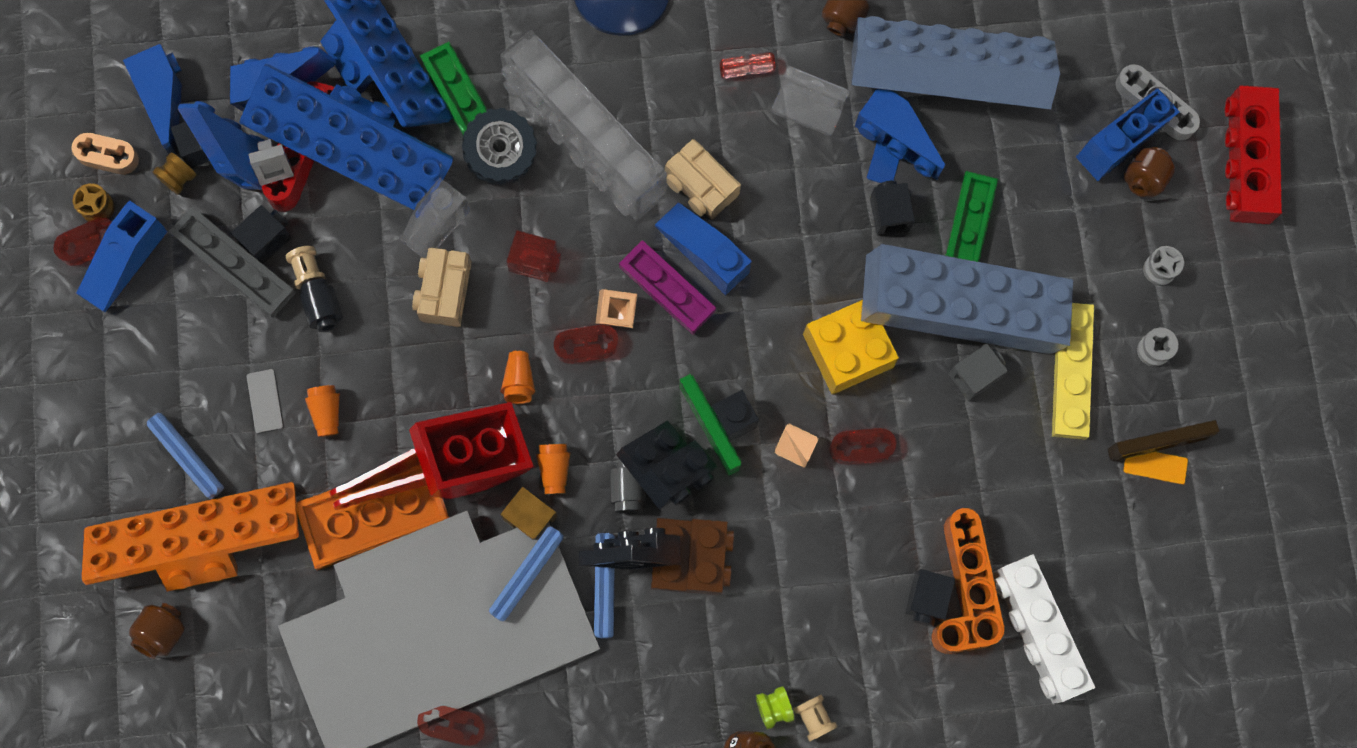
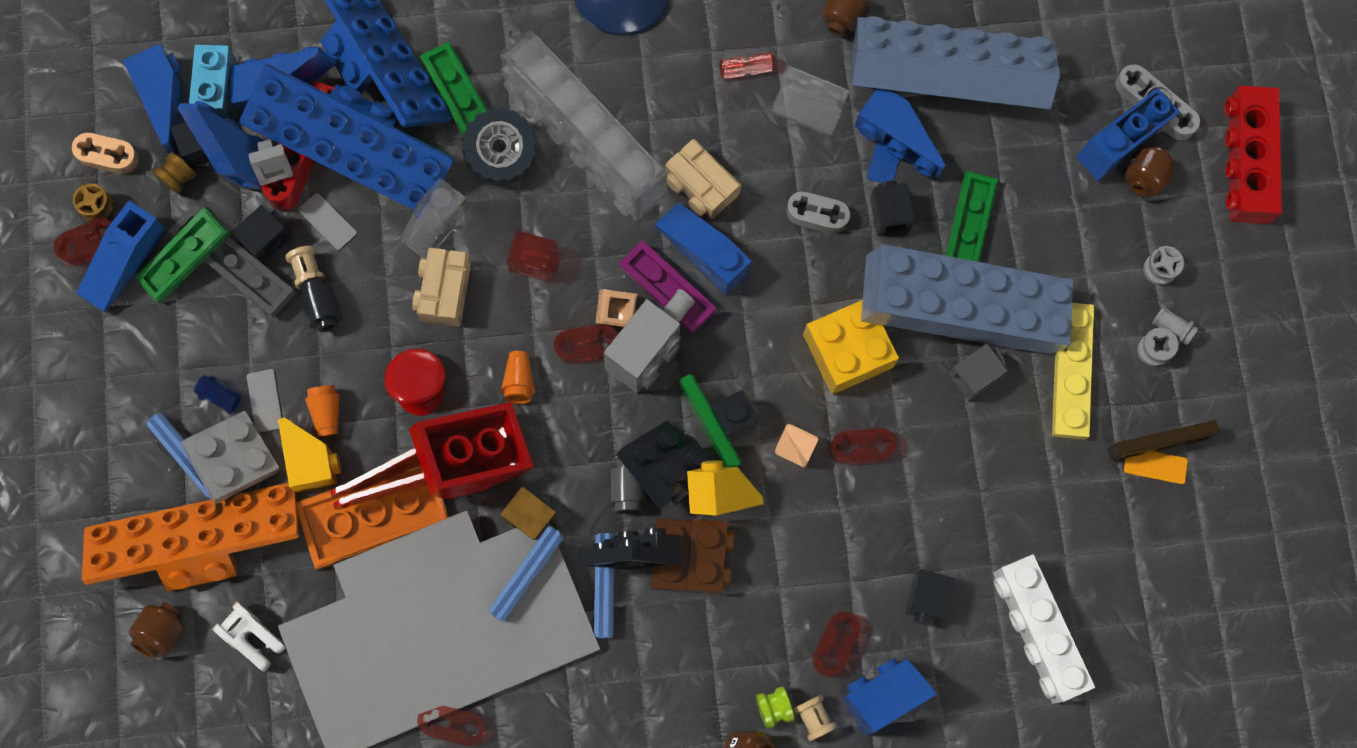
(183, 254): none -> green tile
(212, 78): none -> medium azure brick
(216, 393): none -> clear blue pin
(229, 457): none -> light grey plate
(236, 631): none -> white piece
(307, 459): none -> yellow slope
(327, 221): none -> light grey sticker
(416, 381): none -> red piece
(553, 467): orange cone -> none
(647, 342): none -> light grey brick
(720, 490): none -> yellow slope
(820, 205): none -> light grey beam
(843, 648): none -> clear red beam
(887, 696): none -> blue slope
(965, 579): orange beam -> none
(1181, 328): none -> light grey pin

